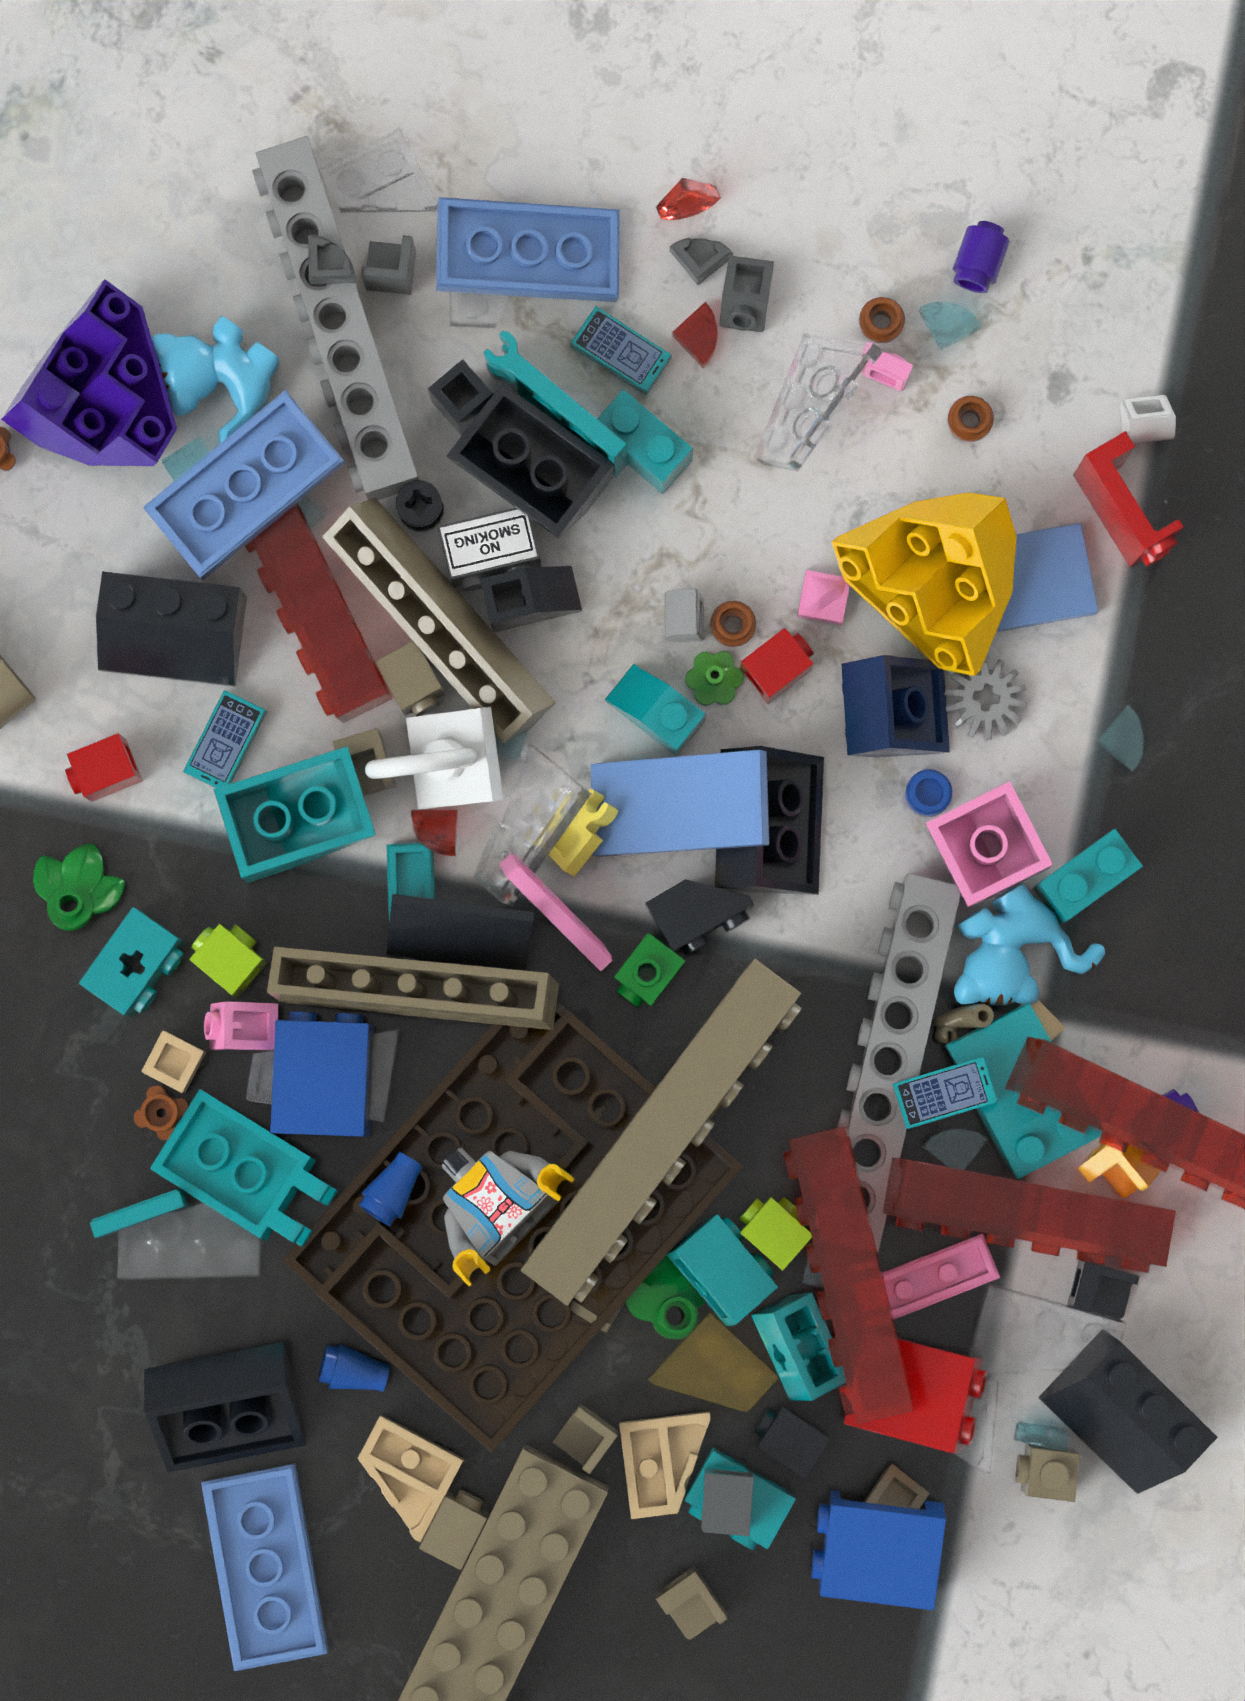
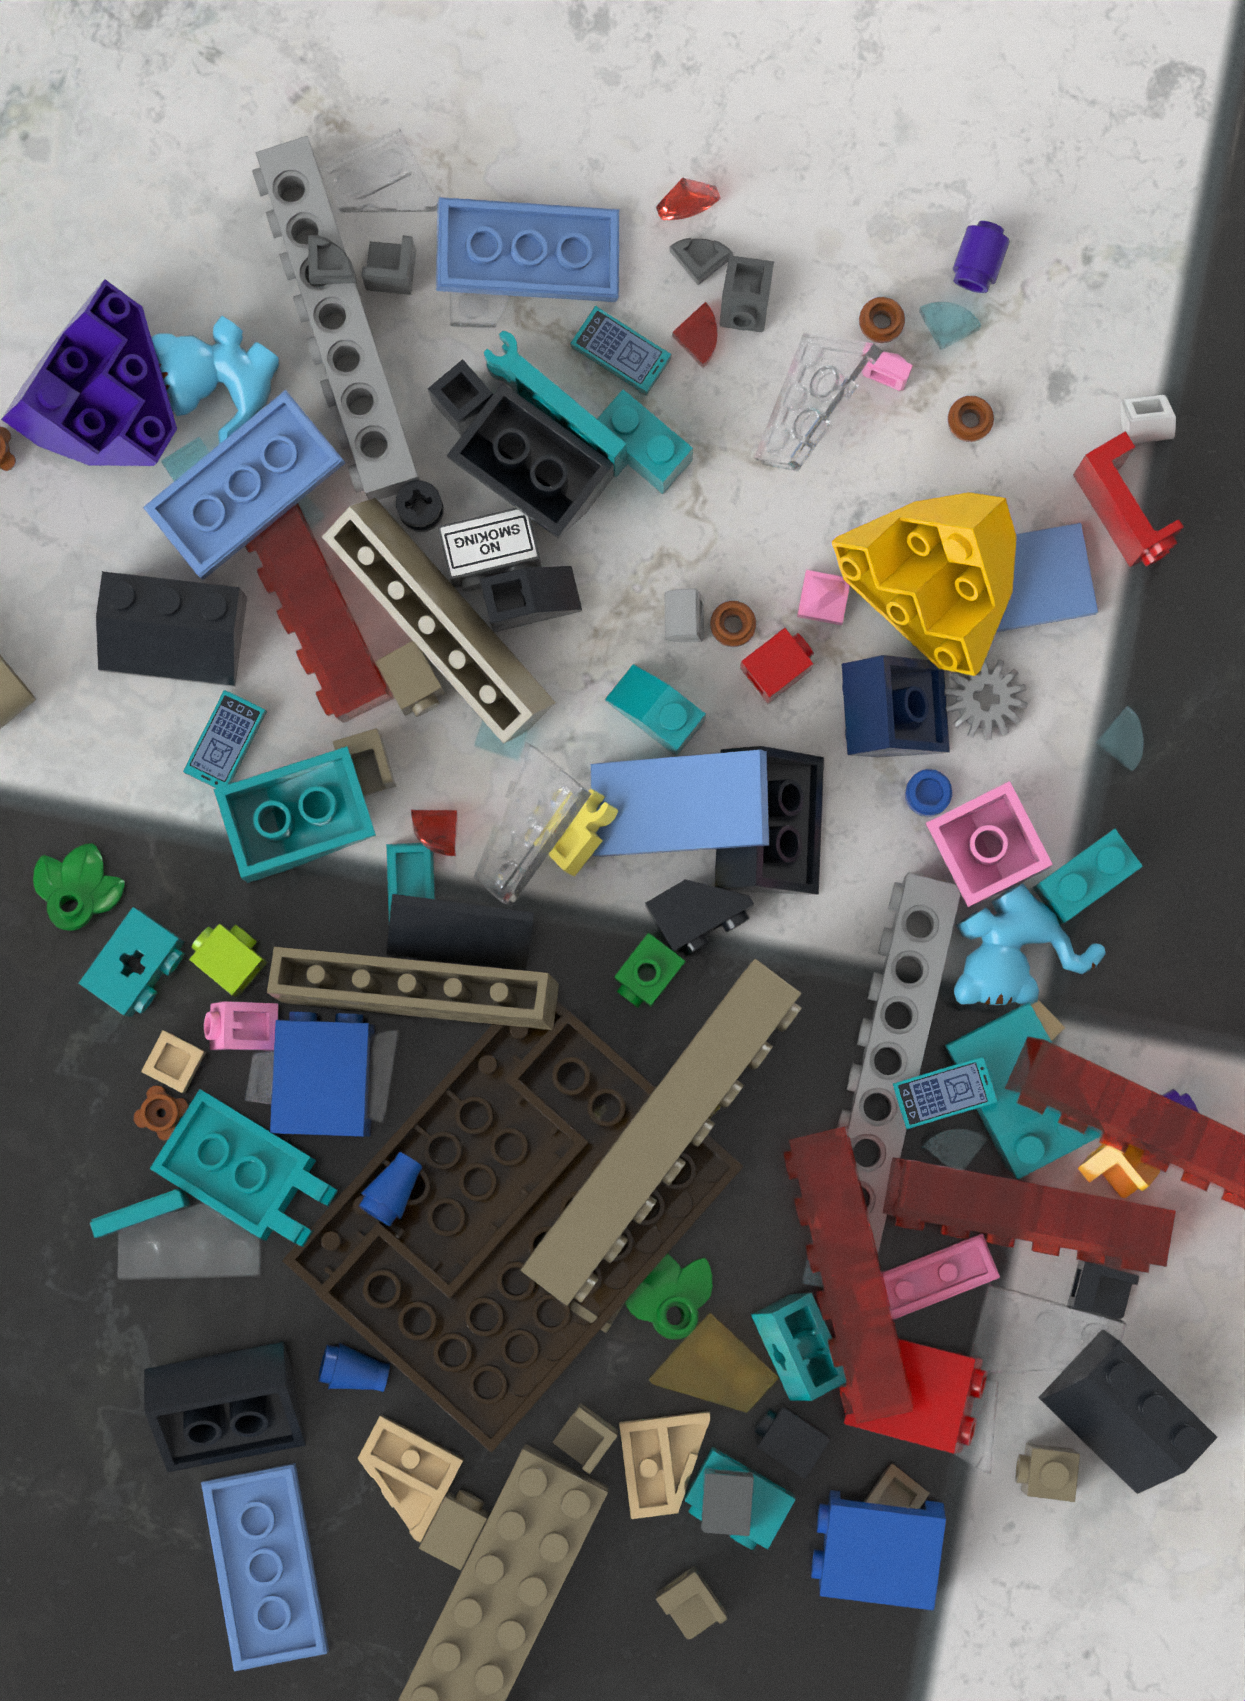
(102, 768): red brick -> none
(450, 759): white tile -> none
(495, 1204): torso -> none
(556, 911): bright pink tile -> none
(714, 690): bright green plant -> none
(723, 1269): teal brick -> none
(775, 1230): lime brick -> none
(967, 1016): dark tan arm -> none
(1041, 1435): clear light blue tile -> none

